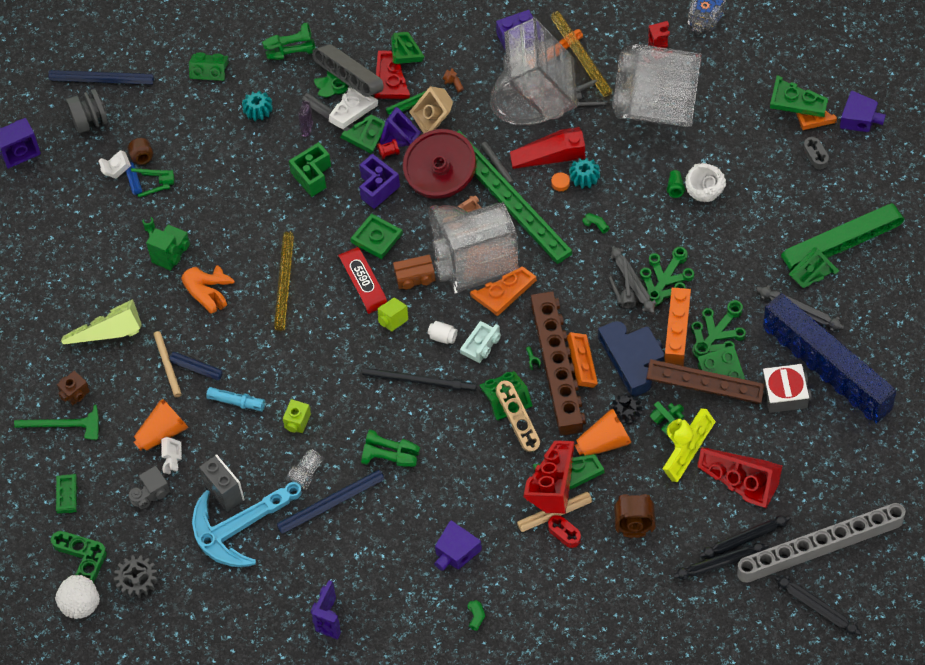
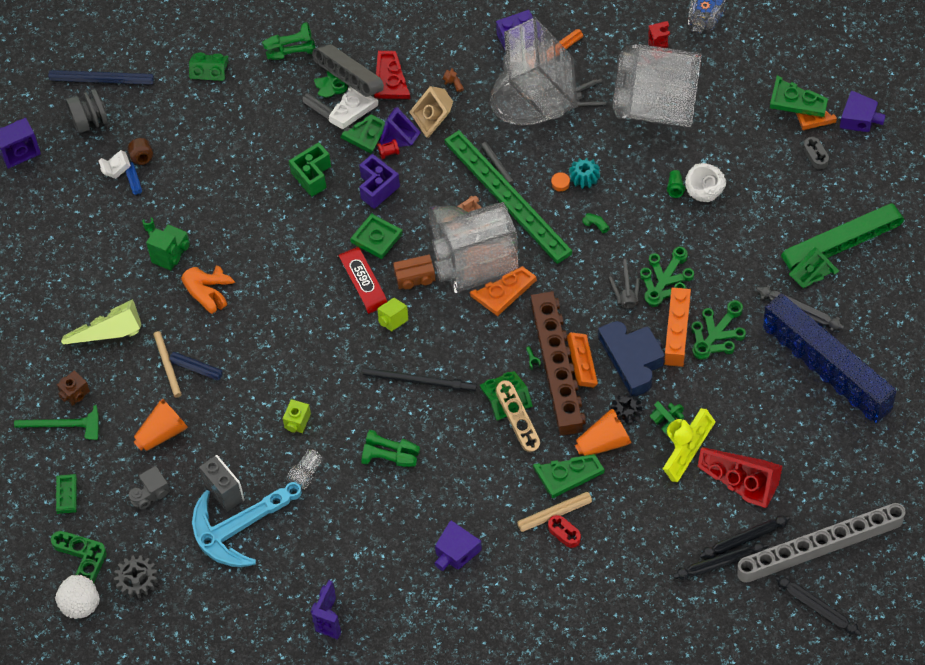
(166, 178): green plant -> none
(172, 453): white plate -> none
(244, 401): medium azure pin -> none
(257, 105): teal gear -> none
(283, 284): clear yellow axle -> none
(305, 118): clear purple tile -> none
(330, 501): dark blue axle -> none
(405, 49): green wing -> none
(406, 104): green axle -> none
(439, 163): dark red dish -> none
(442, 332): white brick -> none
(478, 613): green arm -> none
(480, 341): light aqua bracket -> none
(551, 481): red wedge -> none
(553, 148): red wedge -> none
(581, 53): clear yellow axle -> none
(634, 281): dark grey wheel -> none
(634, 515): reddish brown brick -> none
(705, 381): reddish brown plate -> none
(722, 362): green hinge -> none
(786, 388): piece -> none

